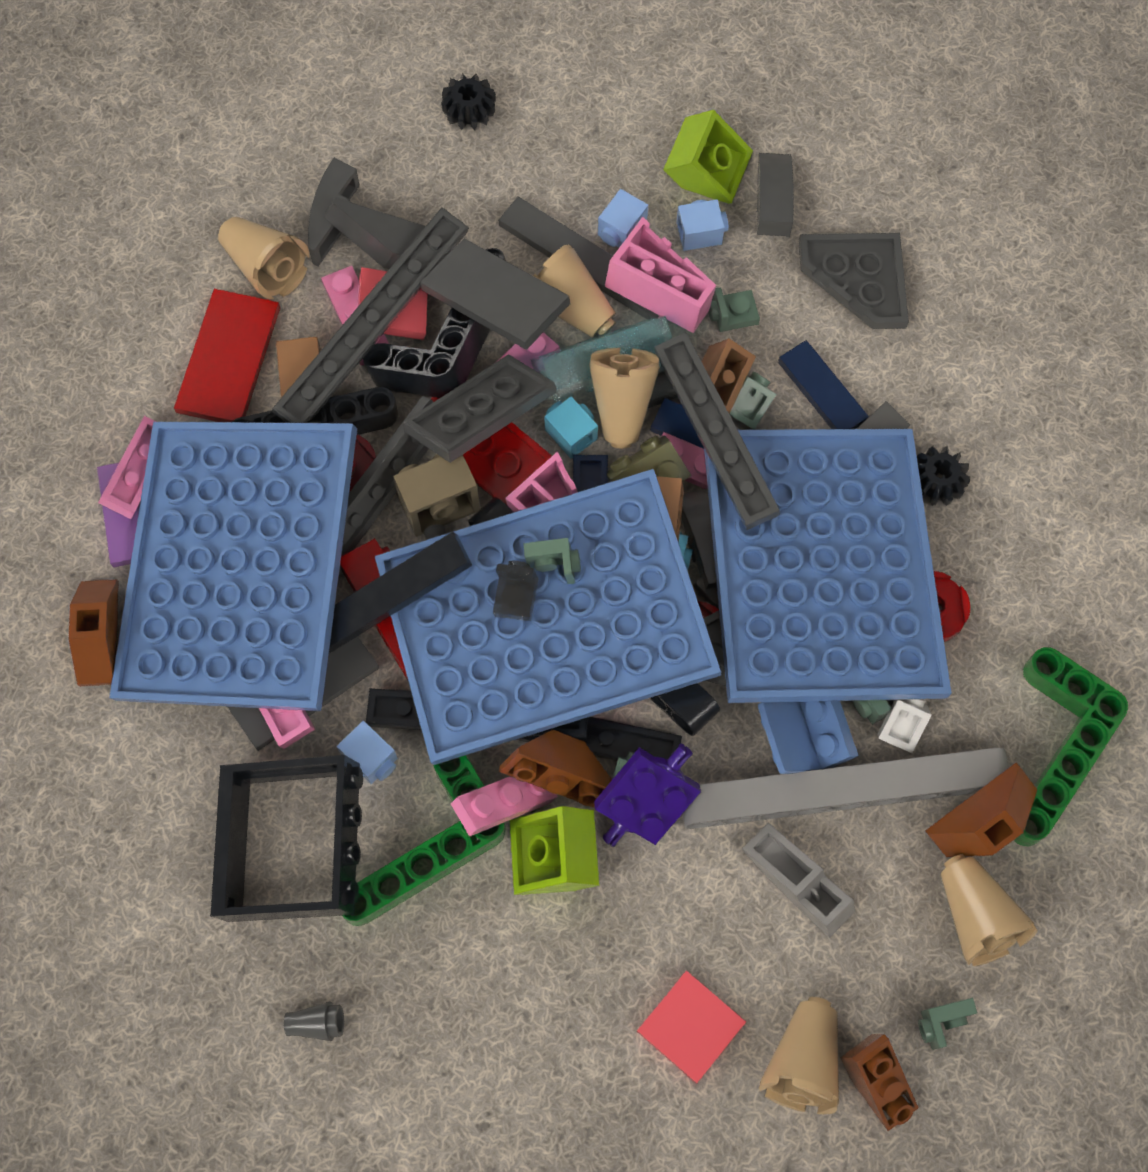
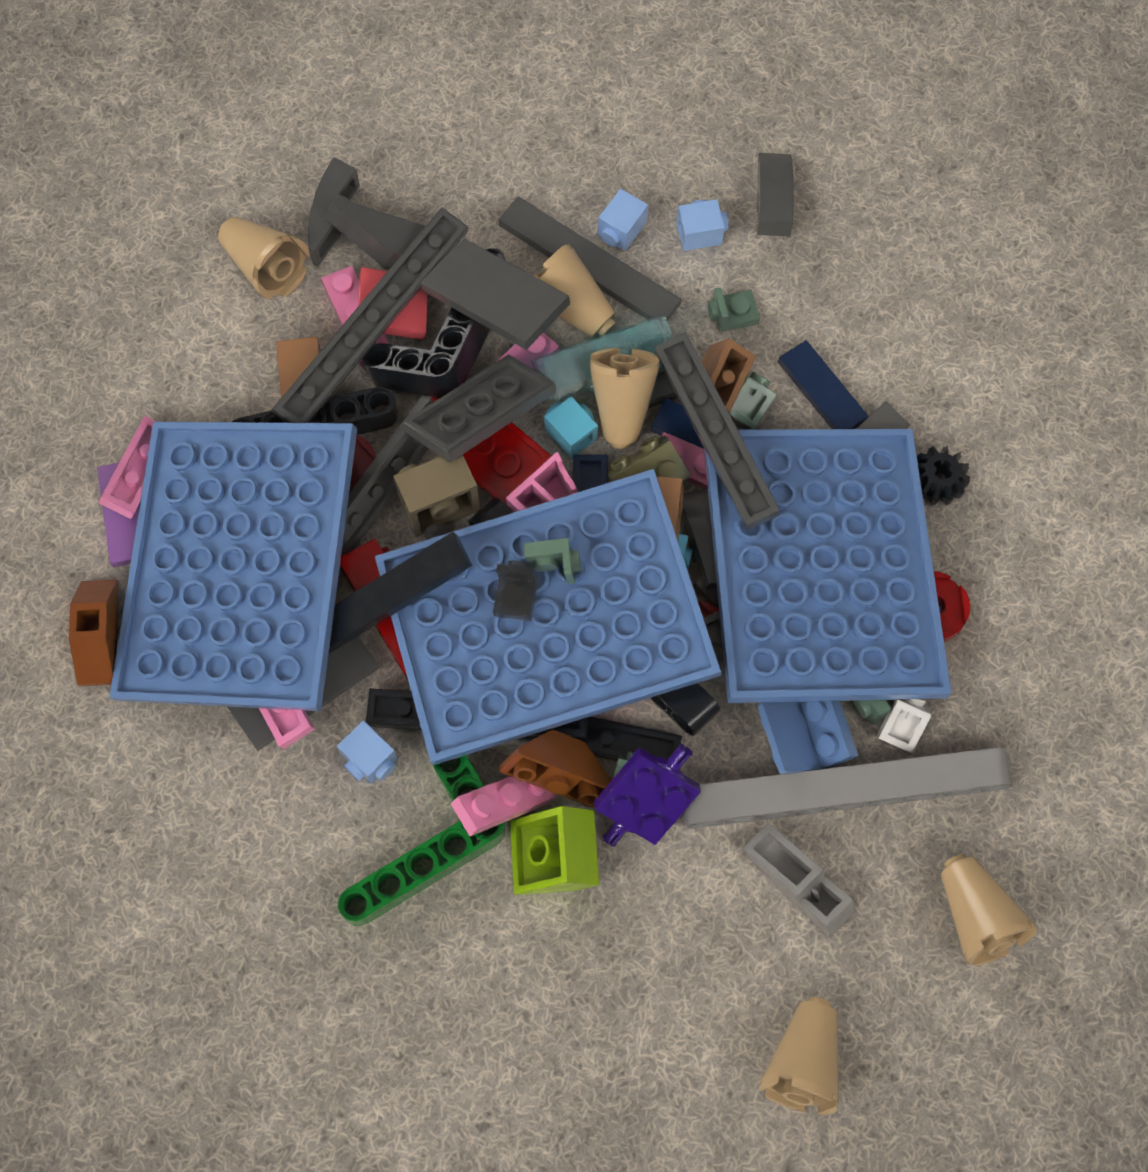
(227, 357): red tile -> none
(233, 827): black window -> none
(316, 1022): dark grey cone -> none
(468, 101): black gear -> none
(659, 278): bright pink wedge -> none
(691, 1027): coral tile -> none
(708, 157): lime slope -> none
(860, 273): dark grey plate -> none
(880, 1079): dark orange slope -> none
(951, 1015): sand green bracket -> none
(988, 817): dark orange slope -> none
(1073, 748): green beam -> none

